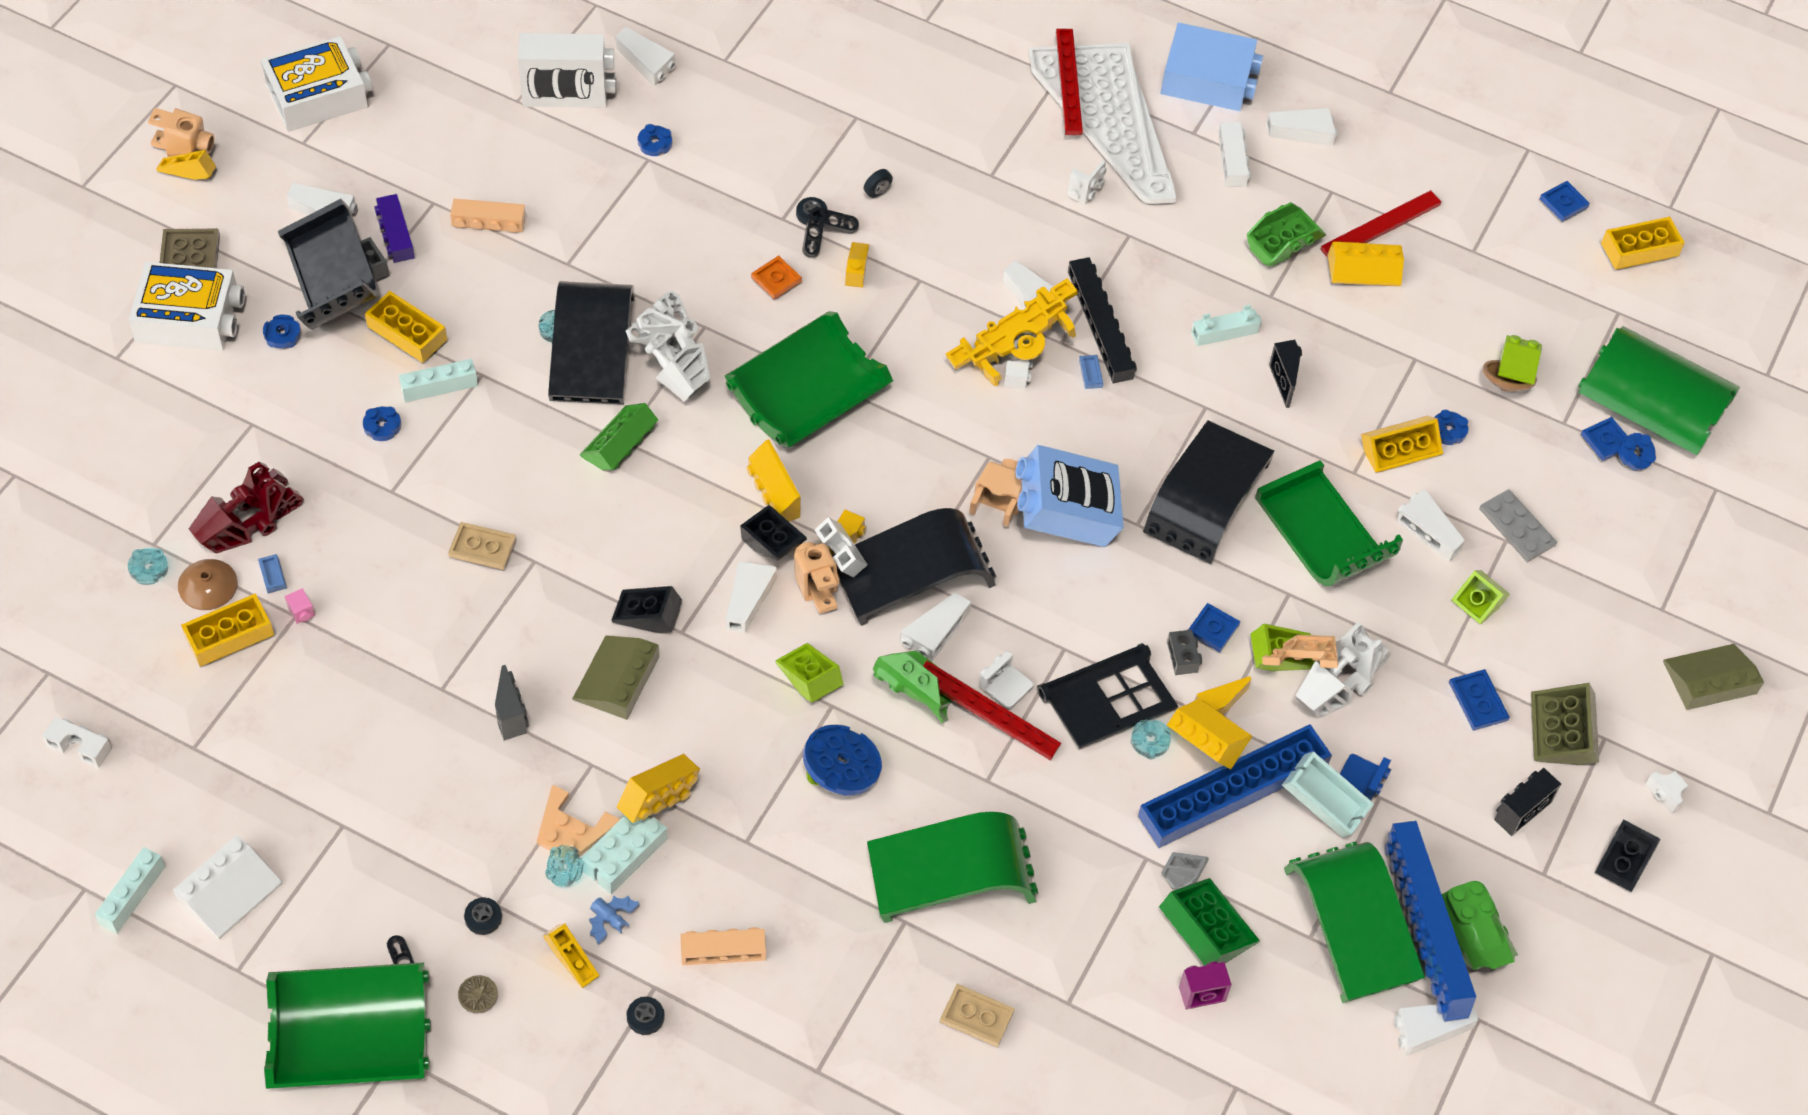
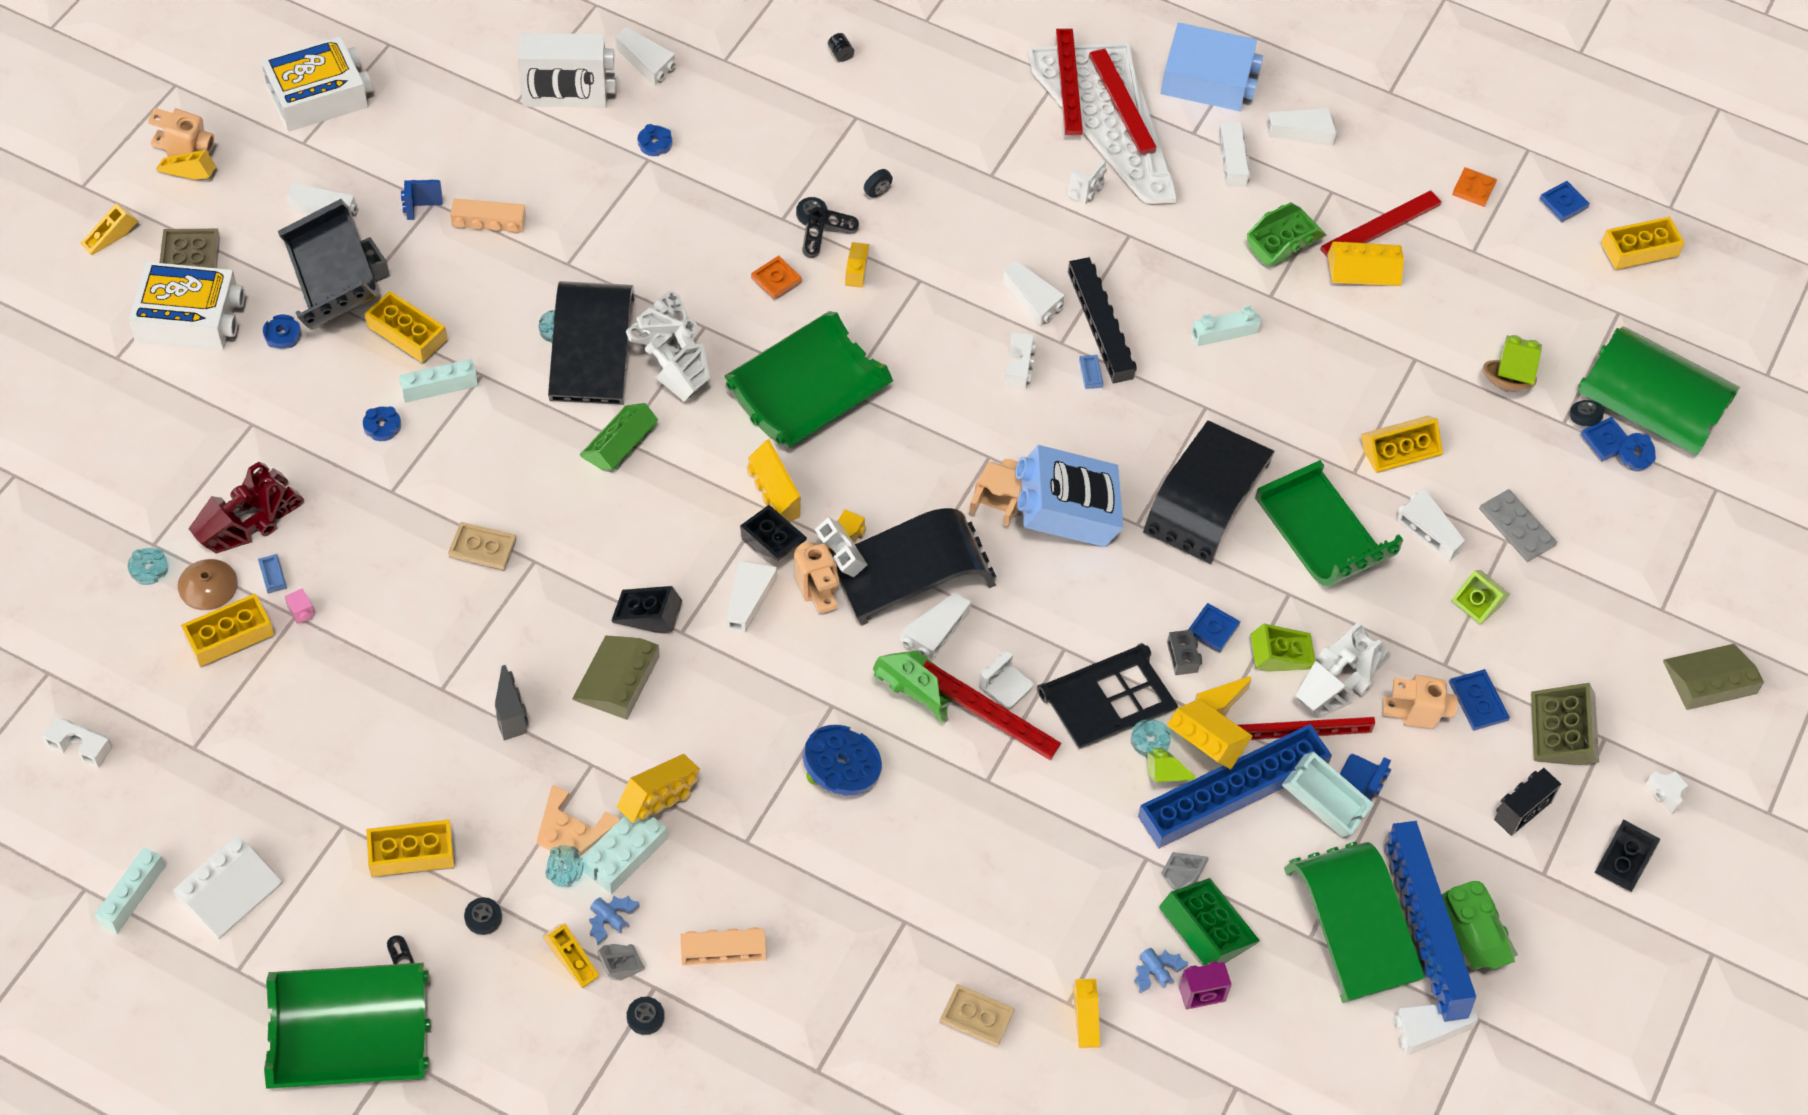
(109, 229): none -> yellow slope
(394, 228): dark purple brick -> none
(410, 848): none -> yellow brick
(420, 194): none -> blue bracket
(477, 994): dark tan wheel -> none
(620, 960): none -> light grey slope
(810, 672): lime slope -> none
(840, 47): none -> black piece
(950, 862): green panel -> none
(1000, 338): yellow piece -> none
(1087, 1013): none -> yellow slope
(1122, 101): none -> red tile
(1155, 965): none -> medium blue animal
(1165, 767): none -> lime slope
(1284, 367): black slope -> none
(1306, 646): light nougat wing -> none
(1322, 727): none -> red tile
(1420, 701): none -> light nougat piece
(1457, 422): blue plate -> none
(1474, 187): none -> orange plate
(1586, 413): none -> black wheel

